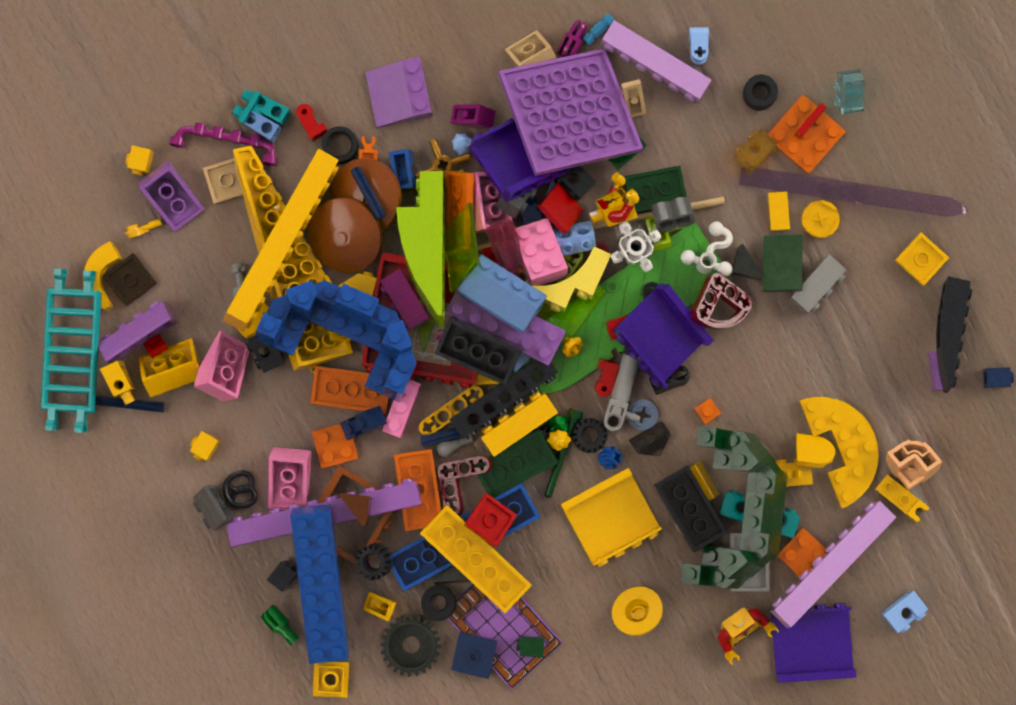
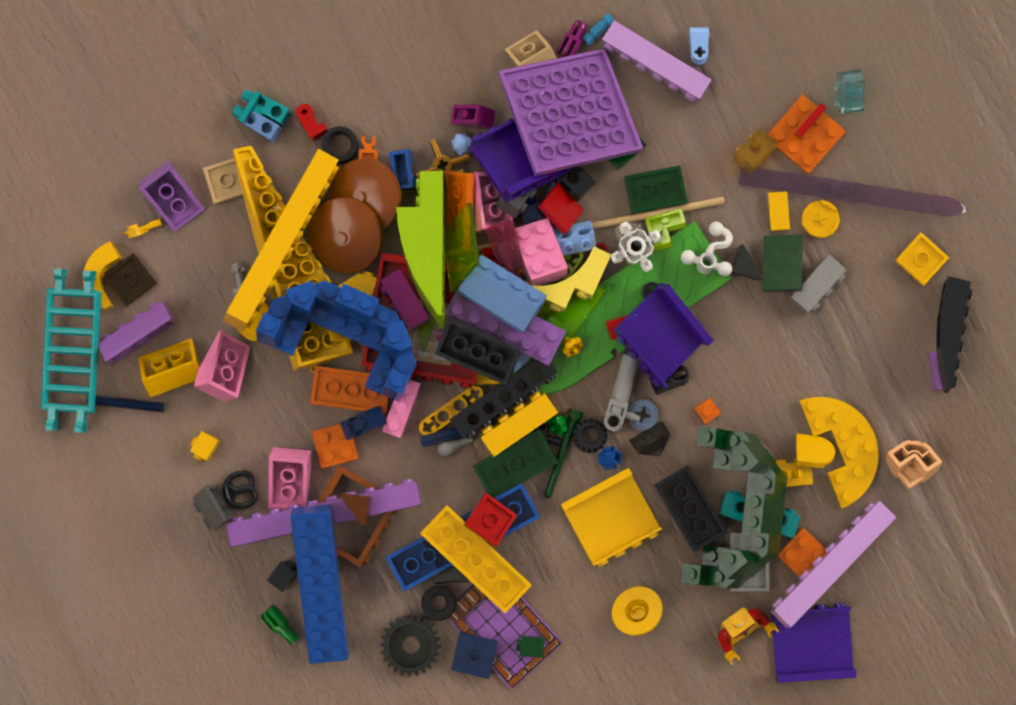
(114, 374): yellow torso -> none
(139, 160): yellow brick -> none
(155, 346): red plate -> none
(218, 134): magenta bar -> none
(268, 361): black brick -> none
(339, 670): yellow piece -> none
(364, 565): black tyre -> none
(368, 193): dark blue axle -> none
(379, 606): yellow slope -> none
(398, 92): medium lavender slope -> none
(420, 468): orange plate -> none
(453, 479): dark red beam -> none
(558, 440): yellow piece -> none
(607, 377): red leg -> none
(617, 205): torso -> none
(634, 97): tan slope -> none
(673, 214): dark grey brick -> none
(704, 480): yellow tile -> none
(720, 292): dark red beam -> none
(768, 83): black tyre -> none
(893, 612): light blue brick -> none
(901, 498): yellow plate -> none
(997, 377): dark blue brick -> none

